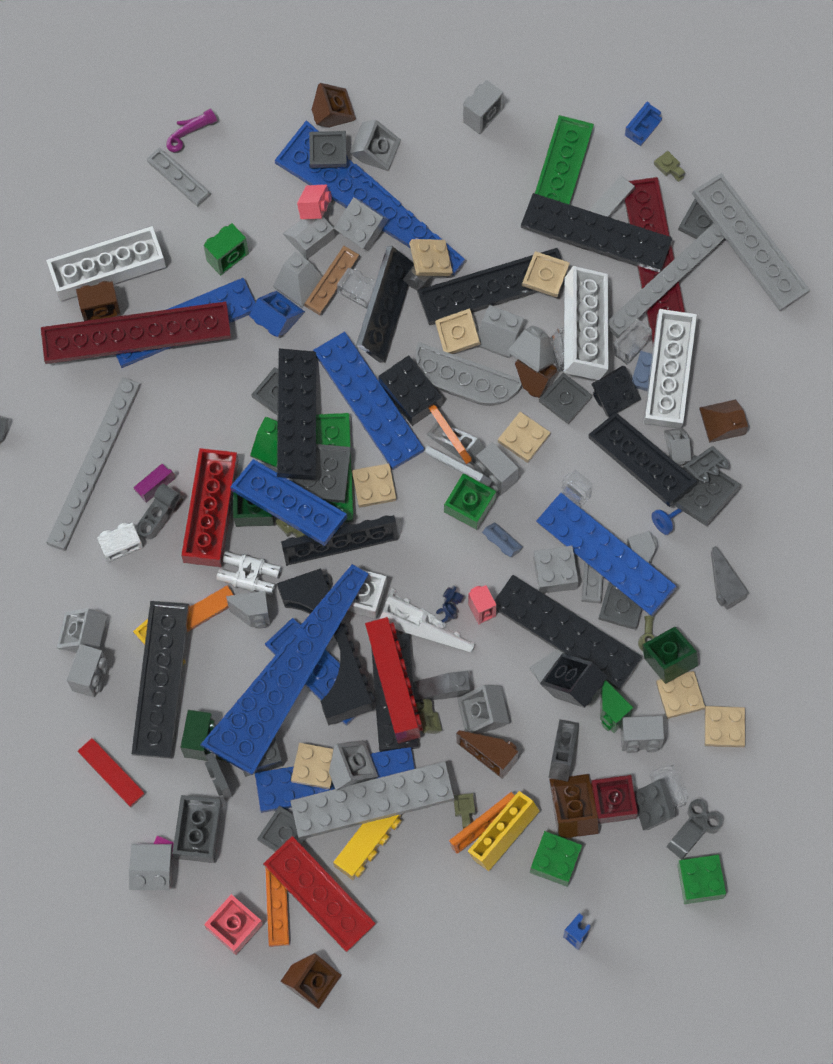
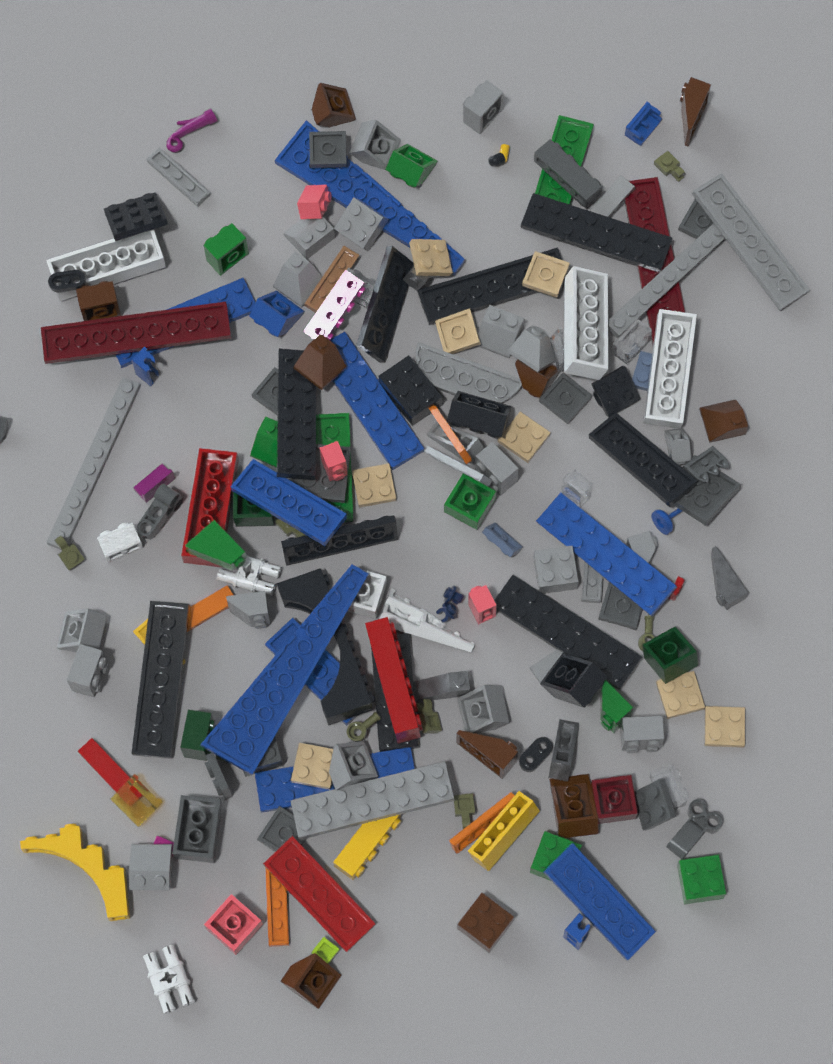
(67, 280): none -> black plate
(69, 846): none -> yellow arch
(70, 554): none -> olive plate
(131, 805): none -> clear yellow plate
(135, 216): none -> black plate
(143, 366): none -> blue hinge
(158, 976): none -> white pin
(216, 547): none -> green slope
(320, 362): none -> reddish brown slope
(326, 950): none -> lime plate
(333, 461): none -> coral brick
(336, 306): none -> brick
(356, 726): none -> olive bar
(410, 165): none -> green slope
(479, 414): none -> black brick
(485, 922): none -> reddish brown brick
(500, 158): none -> black arm
(536, 754): none -> black plate
(567, 173): none -> dark grey brick
(599, 901): none -> blue plate
(679, 583): none -> red tile
(694, 101): none -> reddish brown slope

